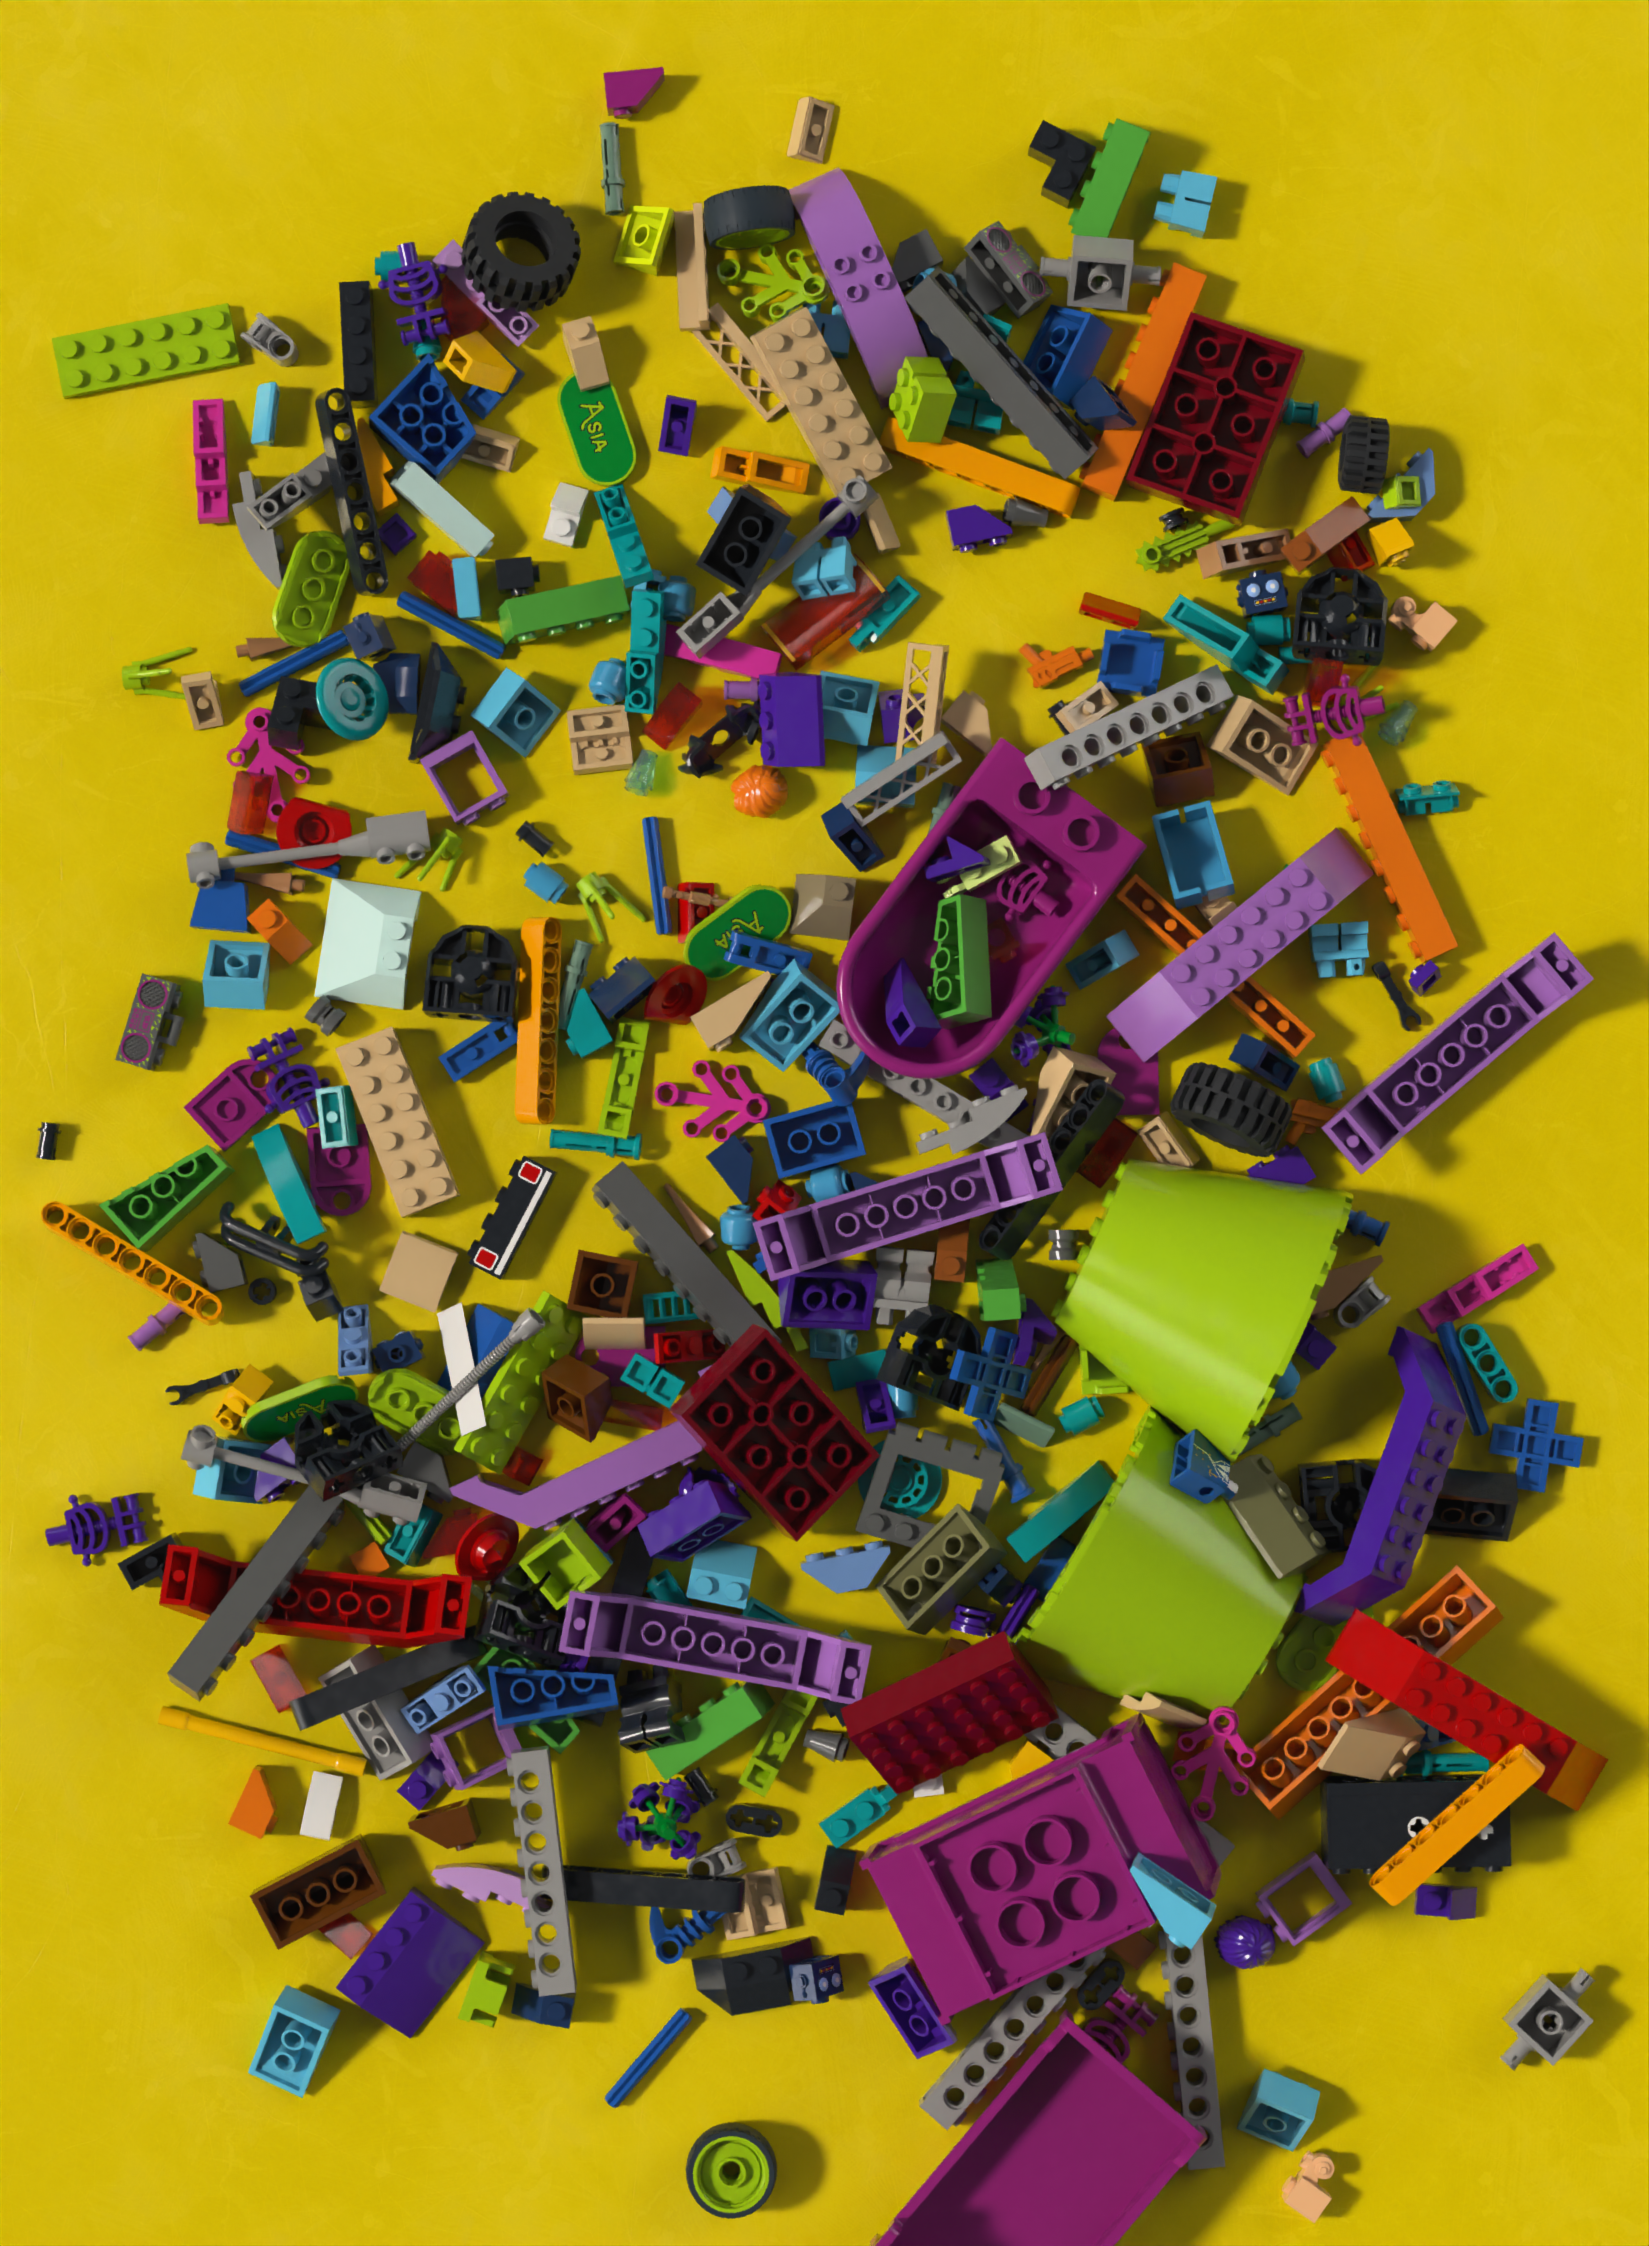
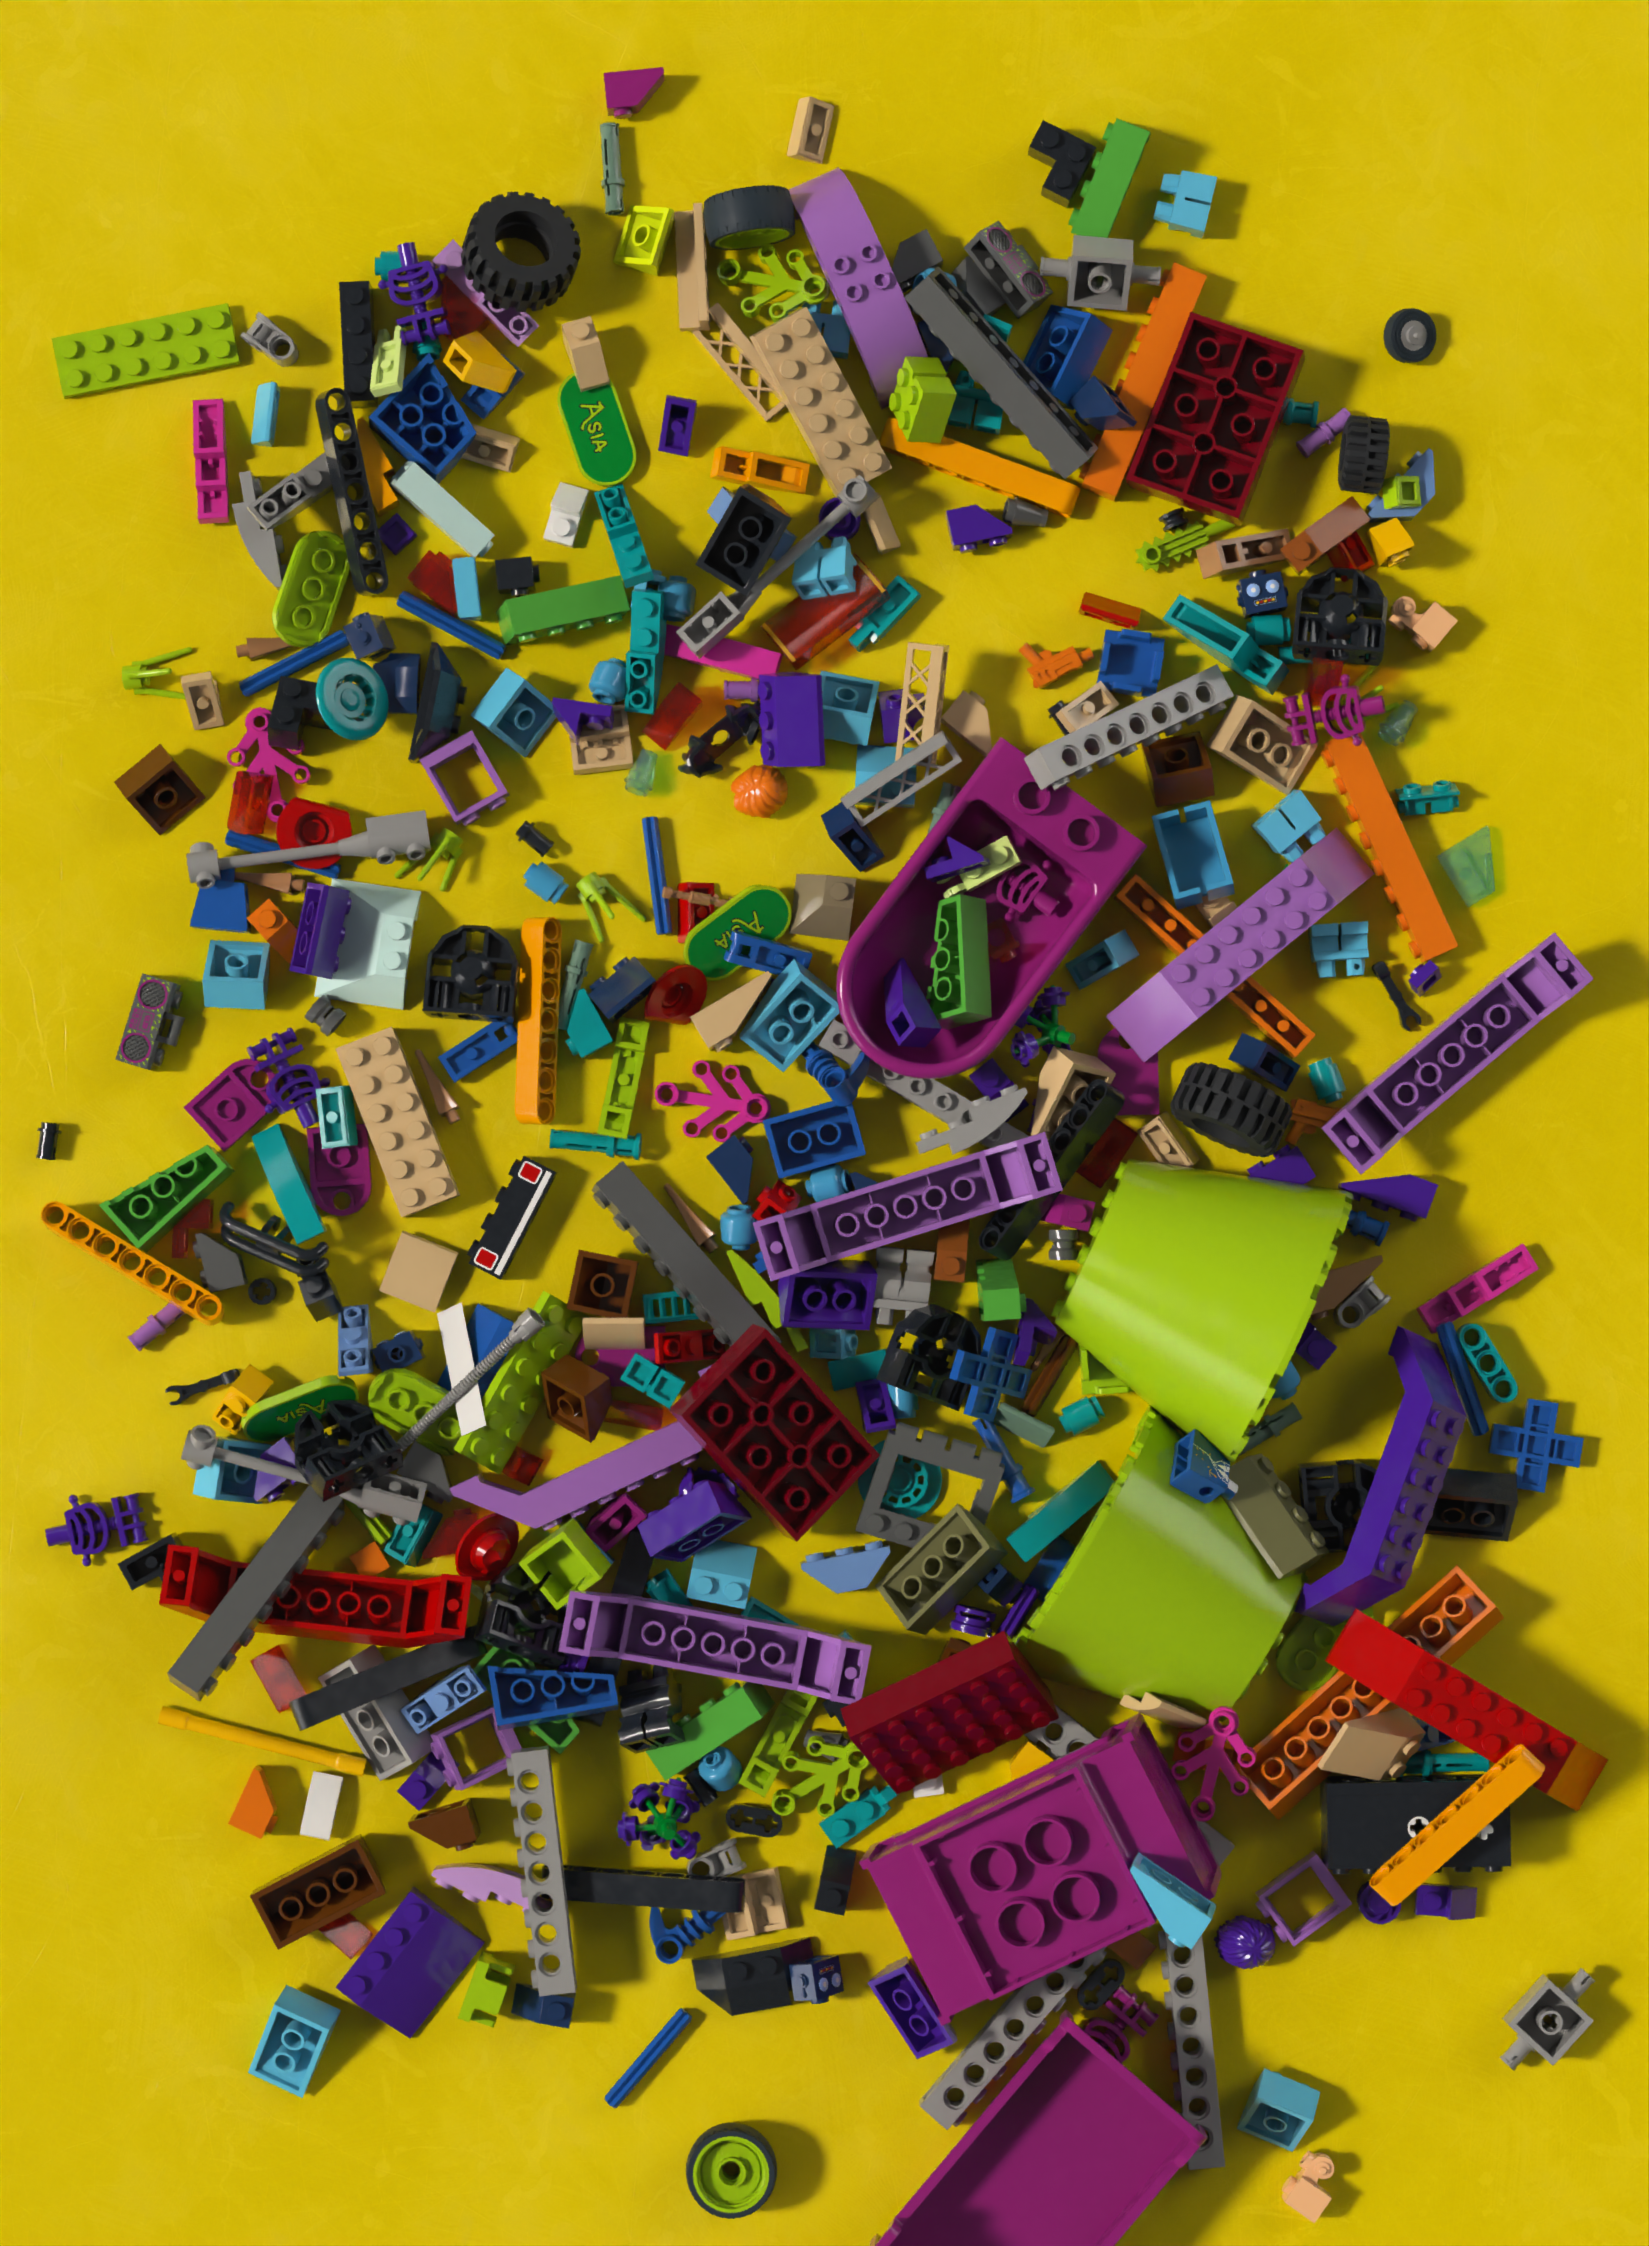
(159, 789): none -> reddish brown slope
(198, 1218): none -> clear red slope
(320, 930): none -> dark purple slope
(388, 363): none -> yellowish green hinge
(444, 1101): none -> medium nougat piece
(575, 714): none -> dark purple slope
(720, 1769): none -> dark azure head
(825, 1773): none -> lime plant
(1070, 1212): none -> magenta slope
(1288, 822): none -> medium azure hips
(1374, 1906): none -> dark purple wheel
(1403, 1193): none -> dark purple slope
(1409, 335): none -> black wheel
(1471, 866): none -> clear light blue wing

